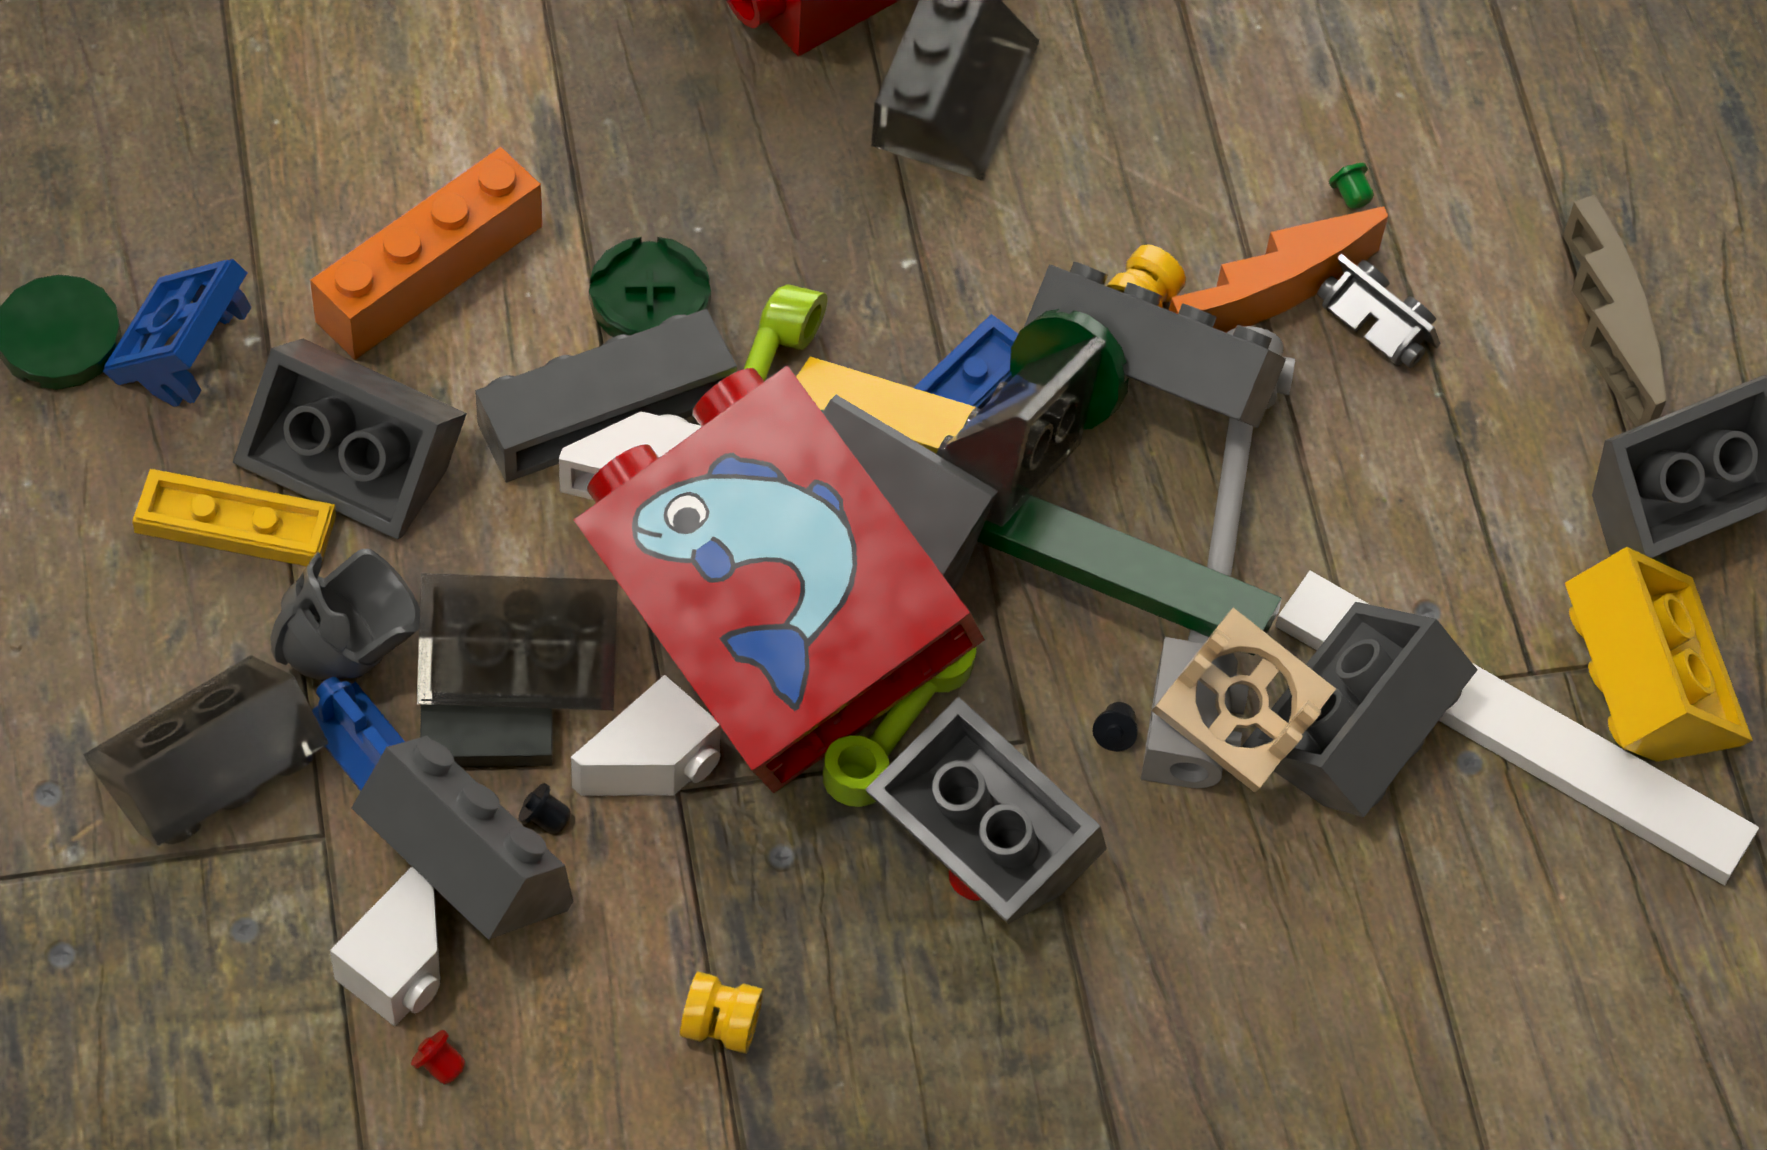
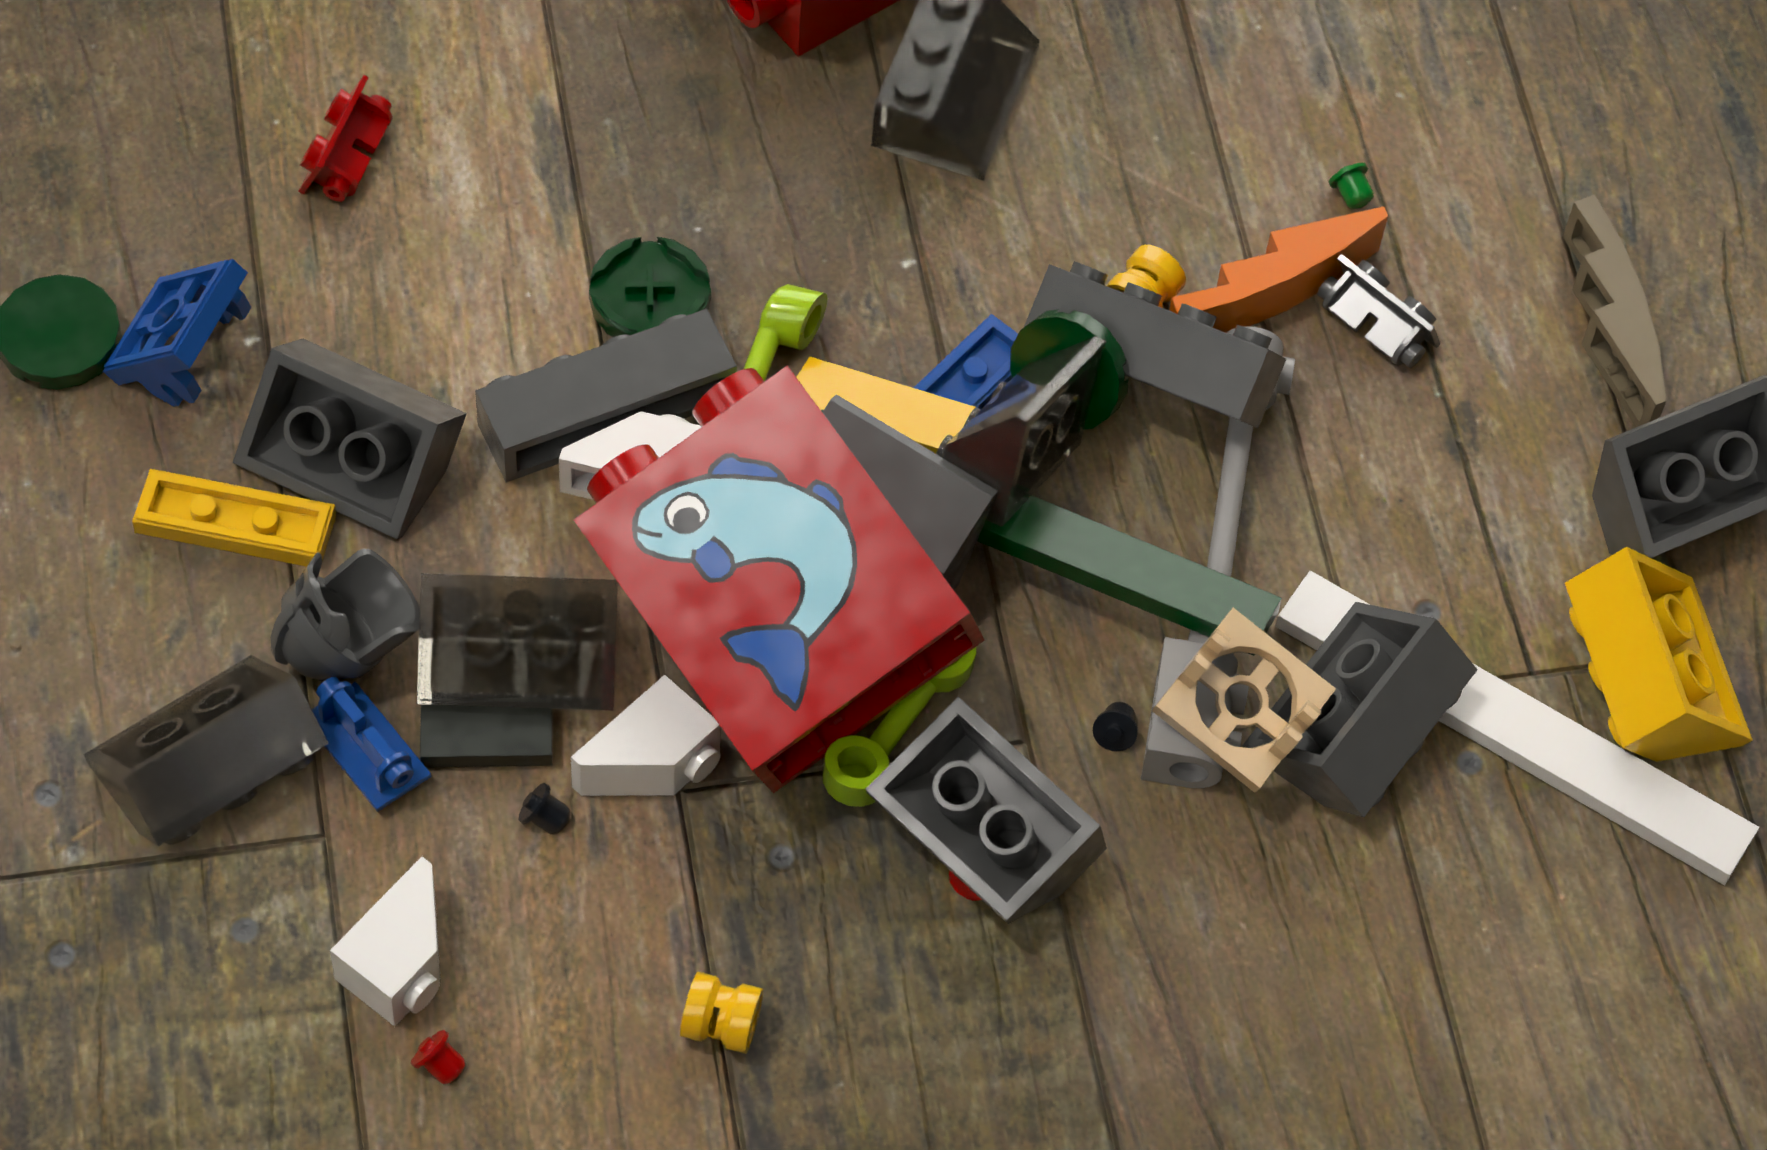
(332, 159): none -> red hinge
(427, 253): orange brick -> none
(462, 839): dark grey slope -> none

